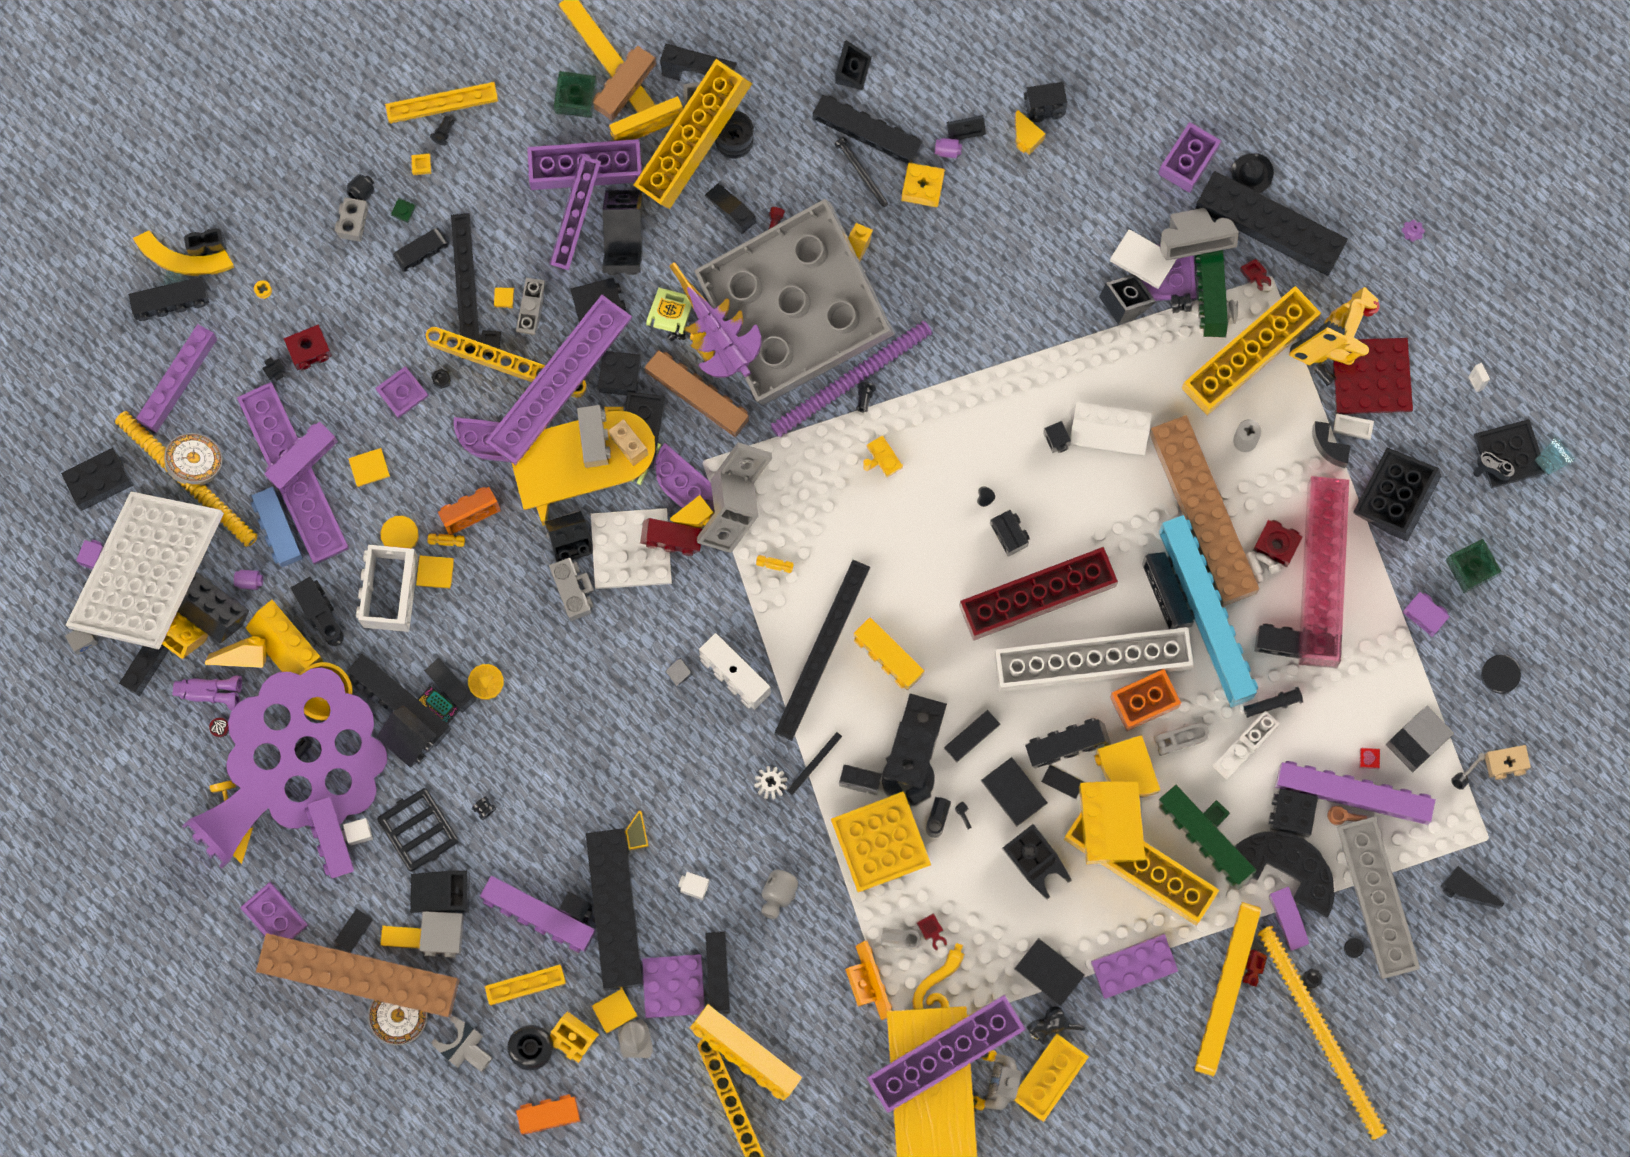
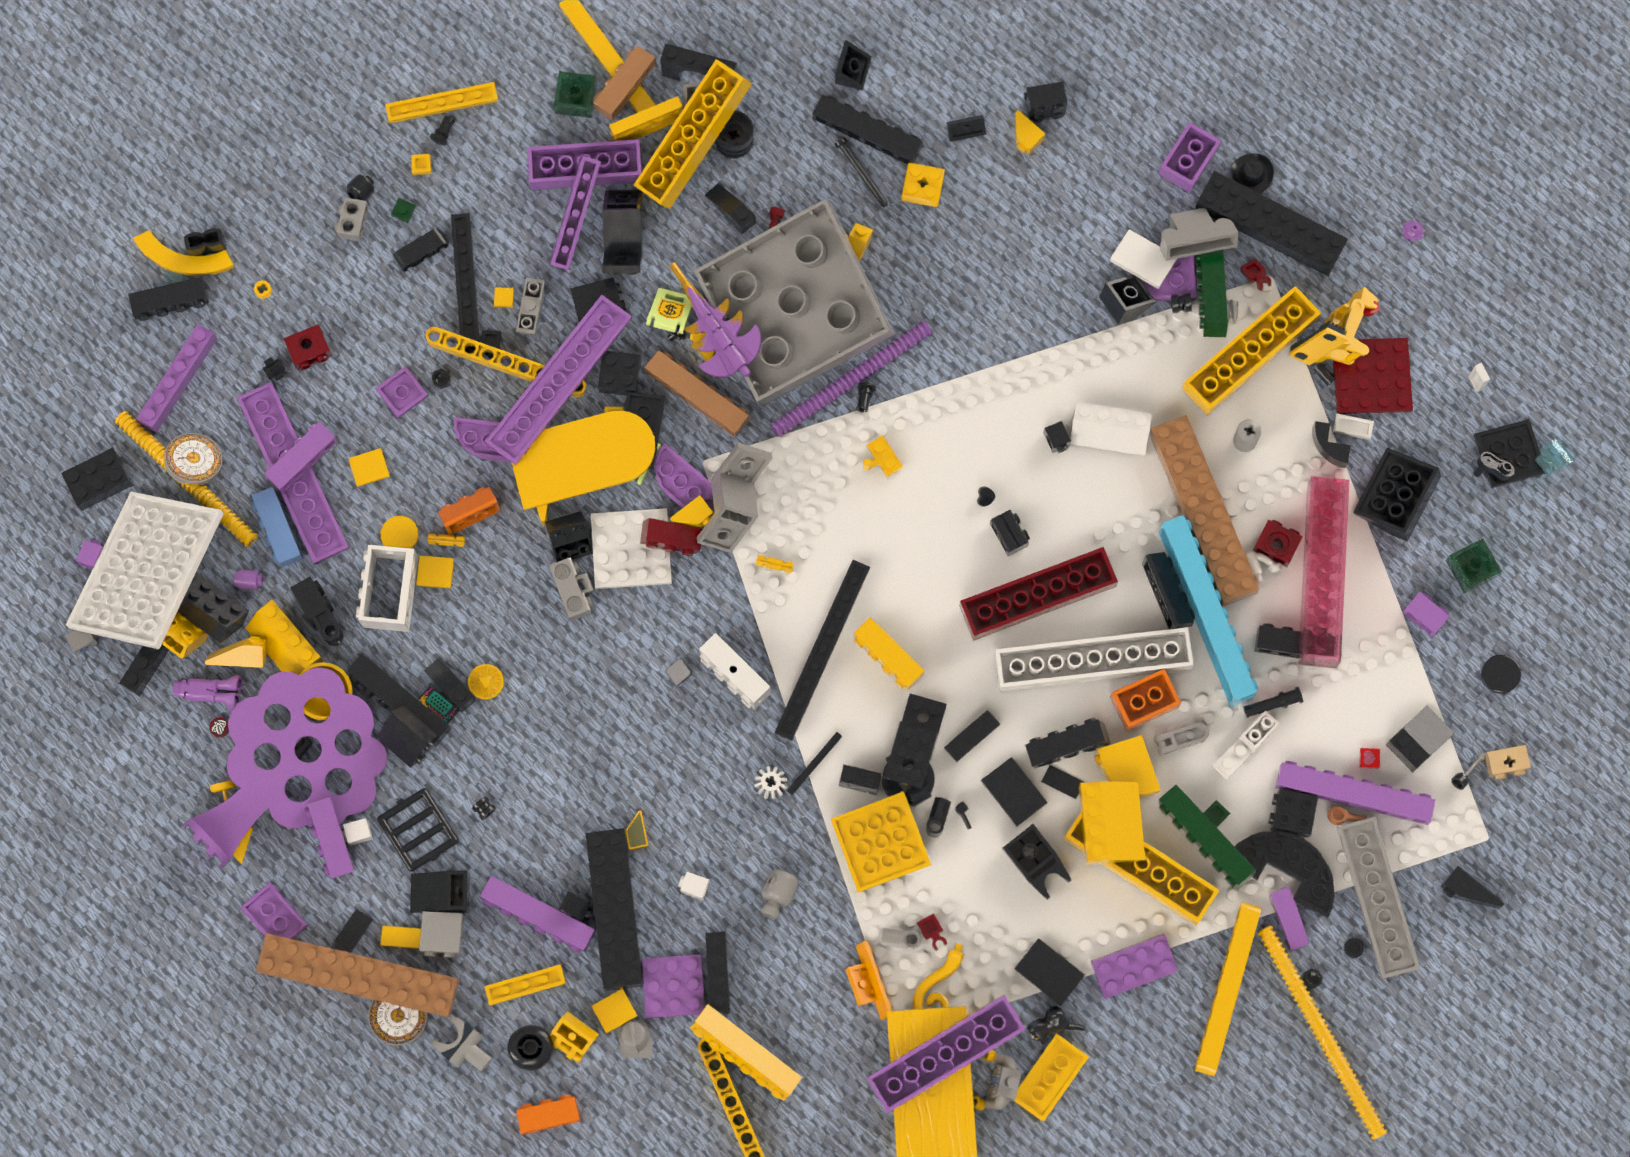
(593, 436): light grey brick -> none
(628, 442): tan brick -> none
(948, 148): medium lavender brick -> none
(1255, 965): dark red plate -> none

